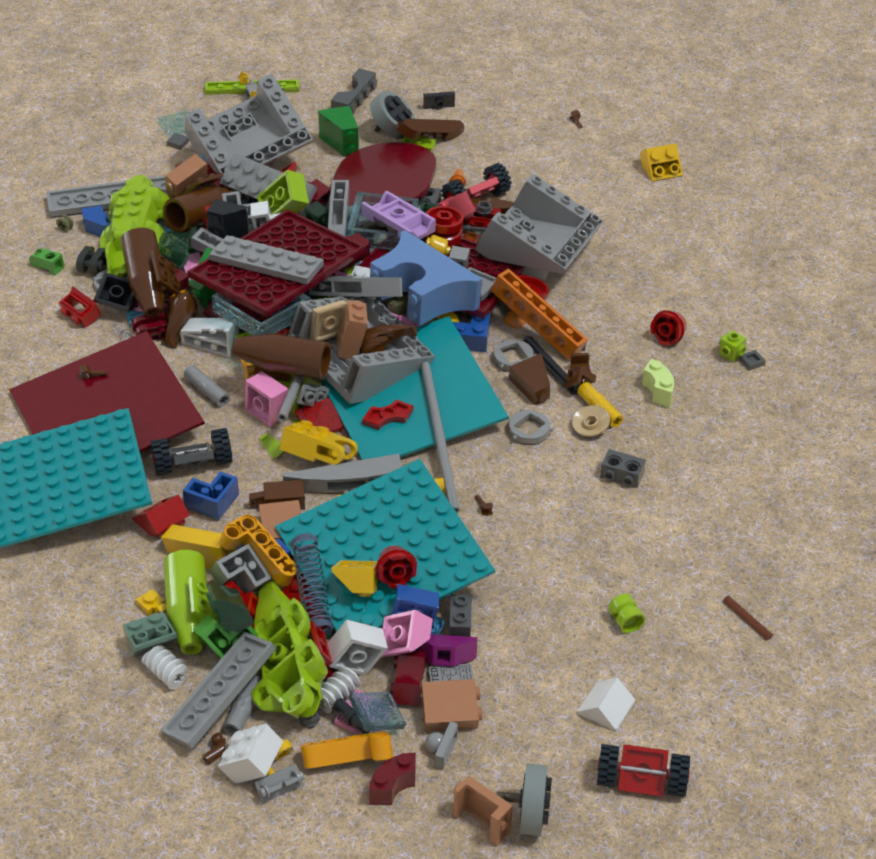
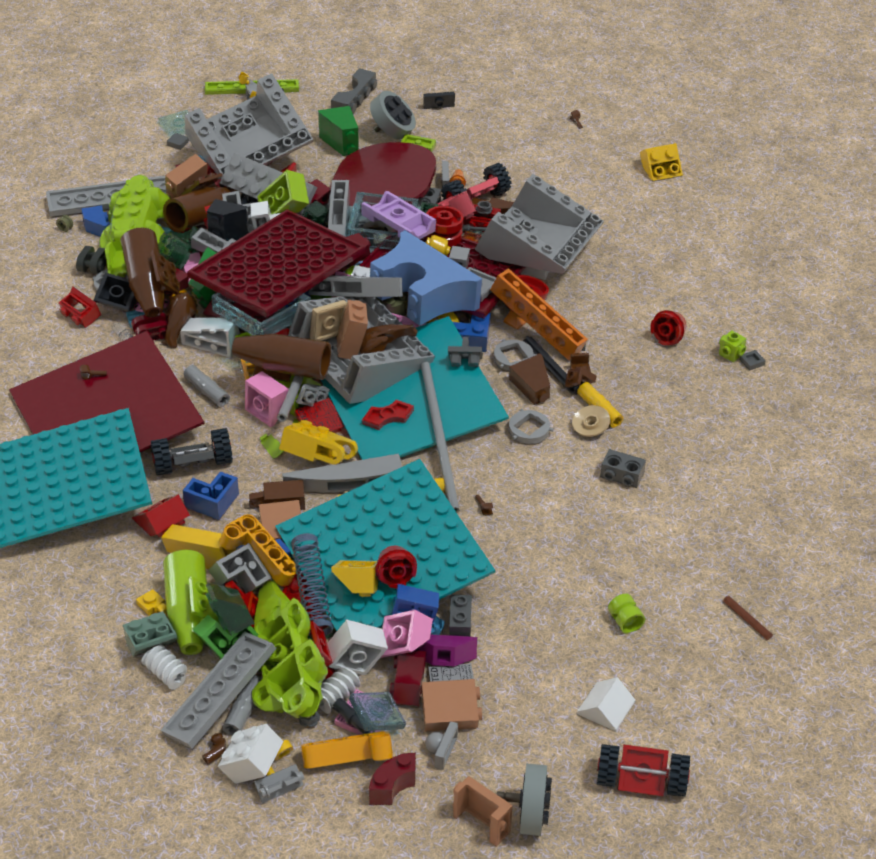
(47, 260): bright green leg -> none
(266, 259): light grey plate -> none
(430, 127): reddish brown brick -> none
(445, 172): none -> light grey tile
(457, 353): none -> dark grey hips
(659, 382): yellowish green brick -> none

